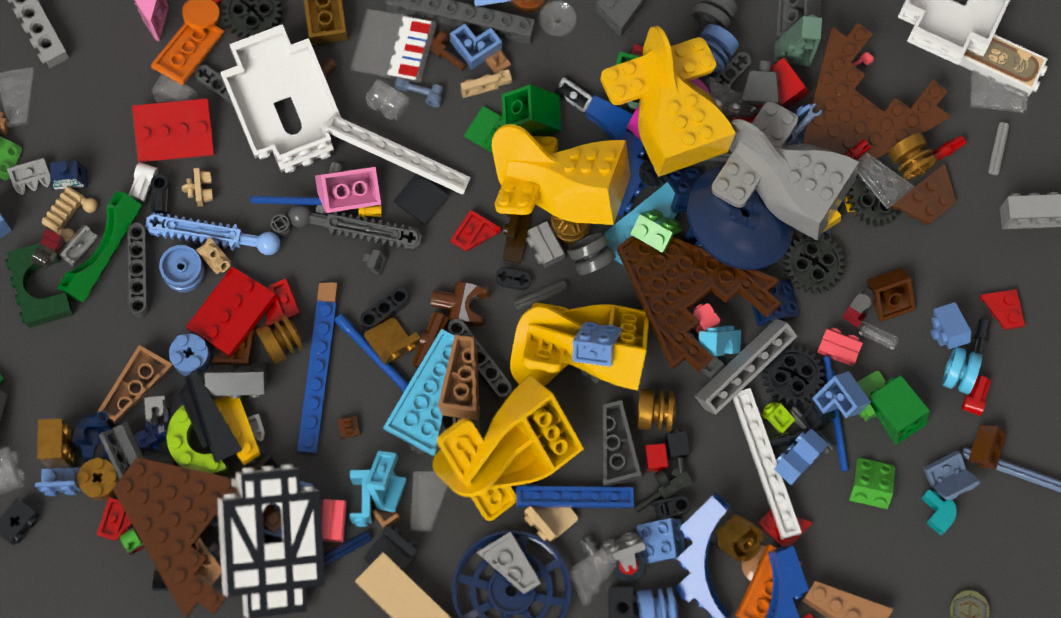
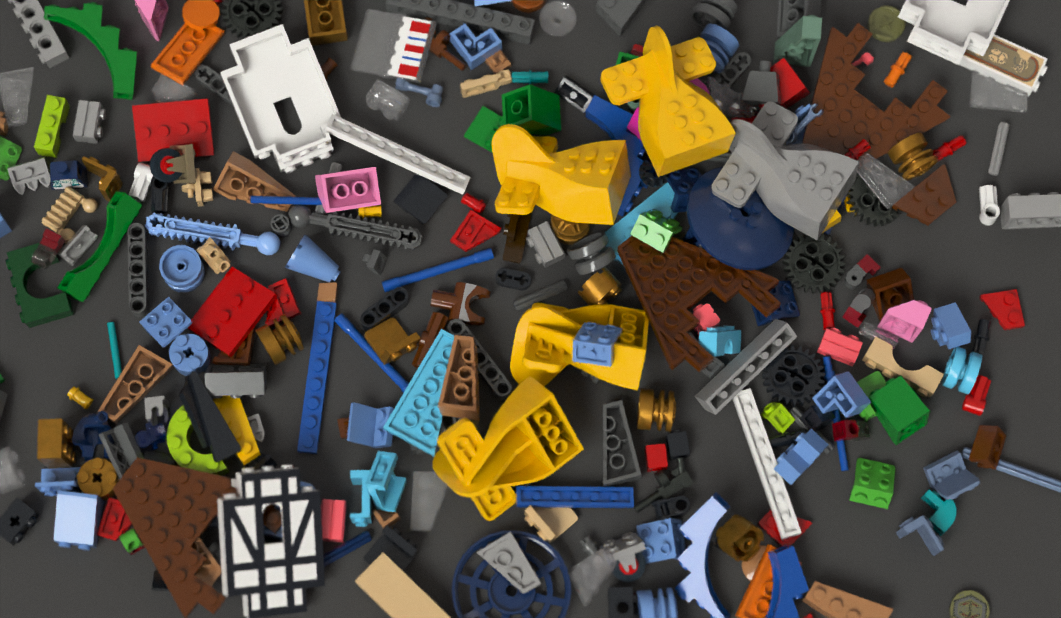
(53, 115): none -> lime arch
(77, 519): none -> slope
(79, 397): none -> yellow pin
(88, 121): none -> light grey brick
(106, 39): none -> green arch
(110, 180): none -> pearl gold bracket
(114, 349): none -> teal bar
(165, 322): none -> medium blue bracket
(174, 164): none -> plate
(245, 179): none -> medium nougat wedge
(312, 261): none -> medium blue cone
(367, 426): none -> medium blue bracket
(474, 203): none -> red pin
(477, 257): none -> blue piece
(529, 77): none -> teal axle
(600, 288): none -> pearl gold brick
(827, 310): none -> red axle
(851, 430): none -> dark red leg
(859, 271): none -> leg
(881, 357): none -> tan arch
(885, 24): none -> olive tile
(897, 69): none -> orange axle
(906, 319): none -> bright pink slope
(925, 530): none -> sand blue bracket
(988, 203): none -> white piece

